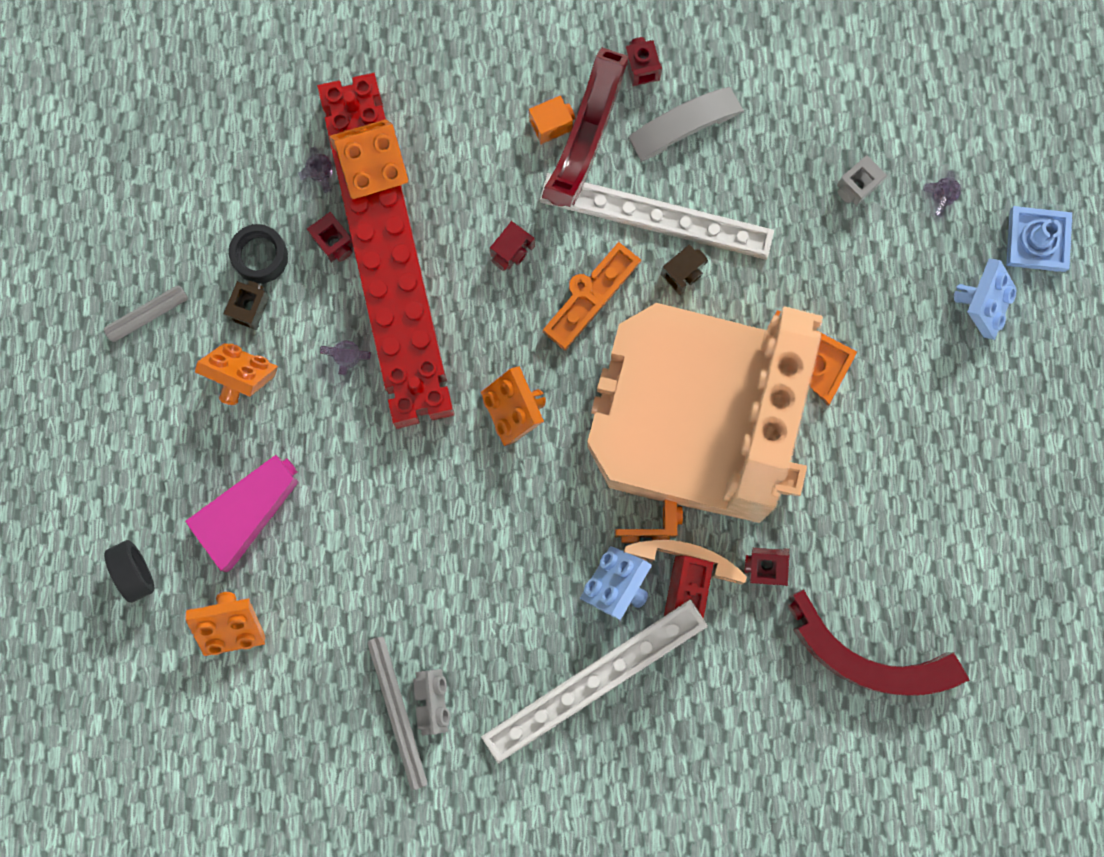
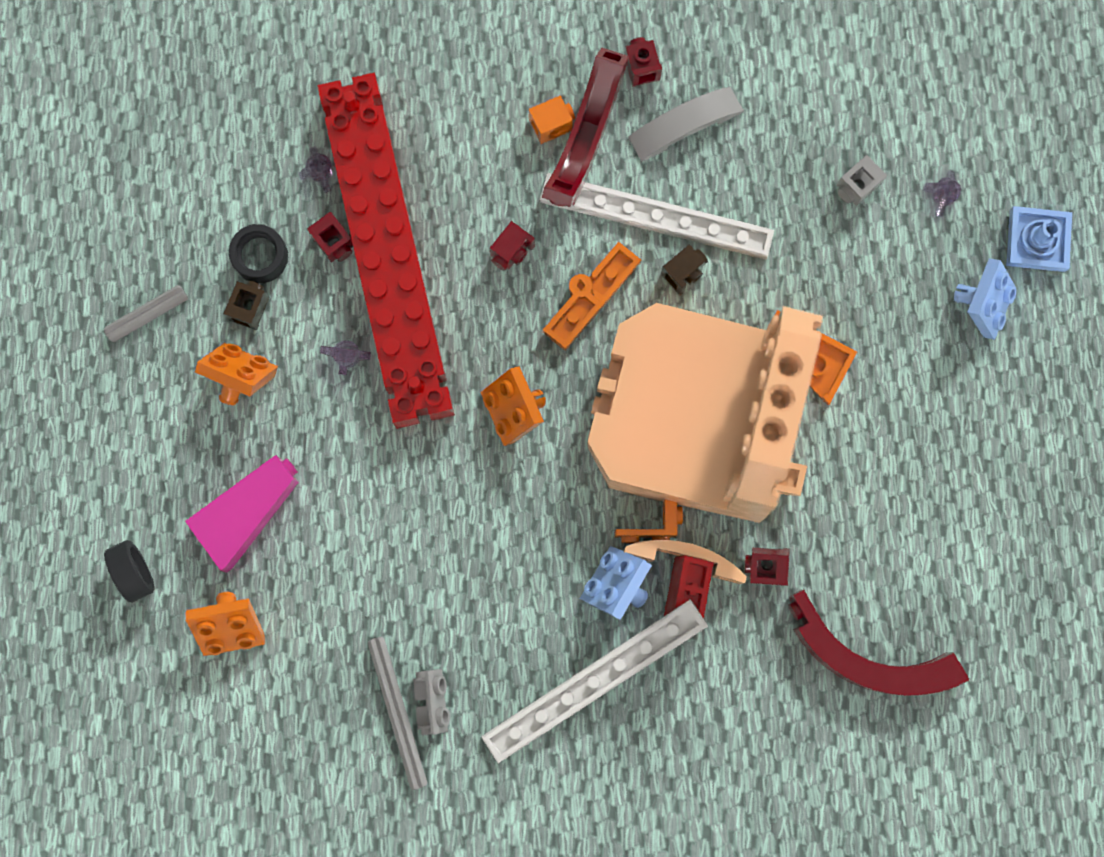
(370, 158): orange bracket -> none

